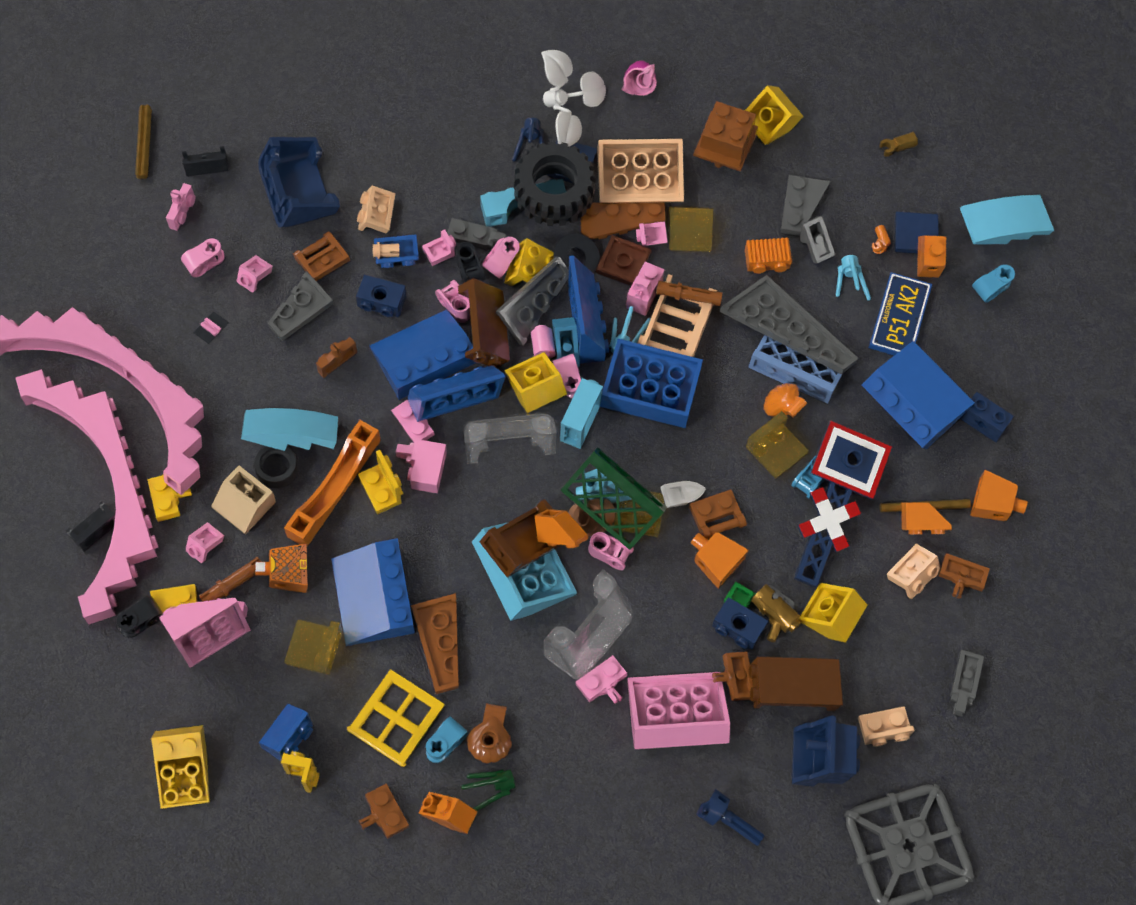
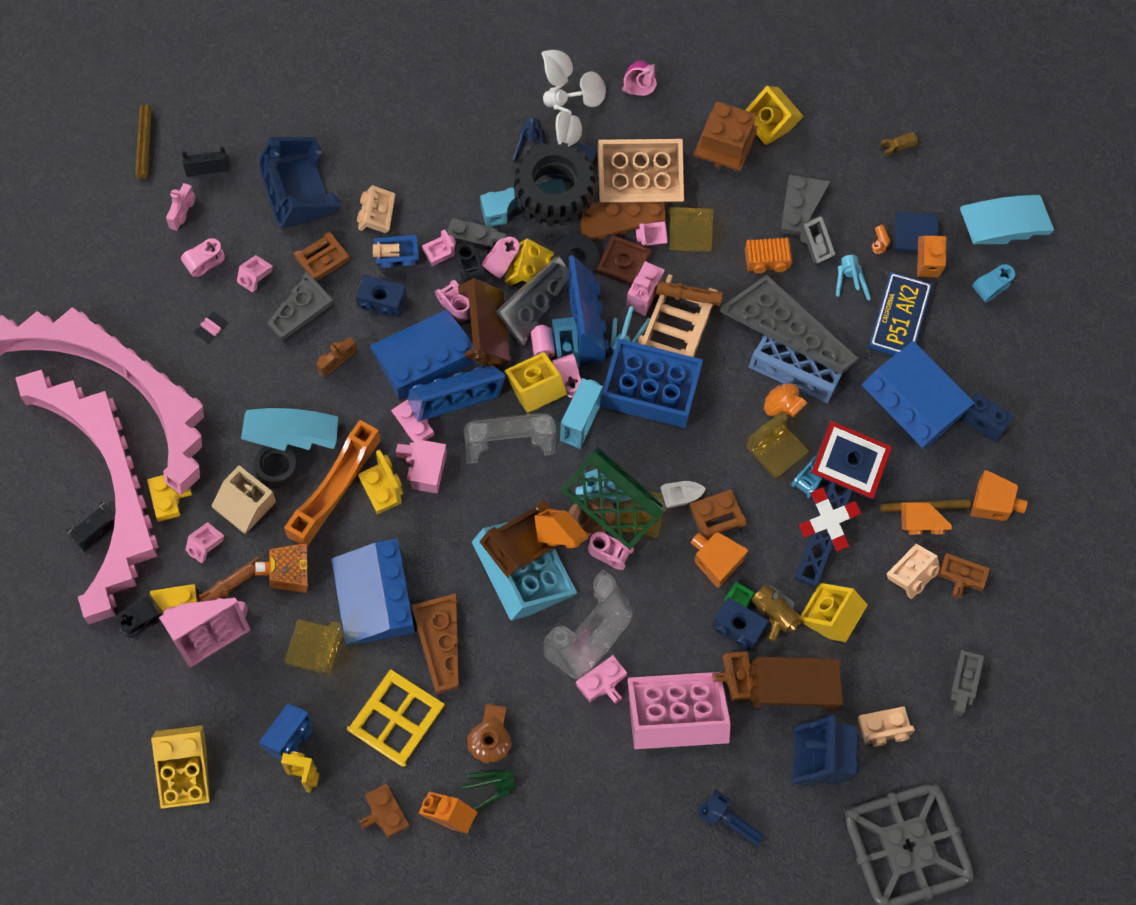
(447, 737): dark azure piece -> none

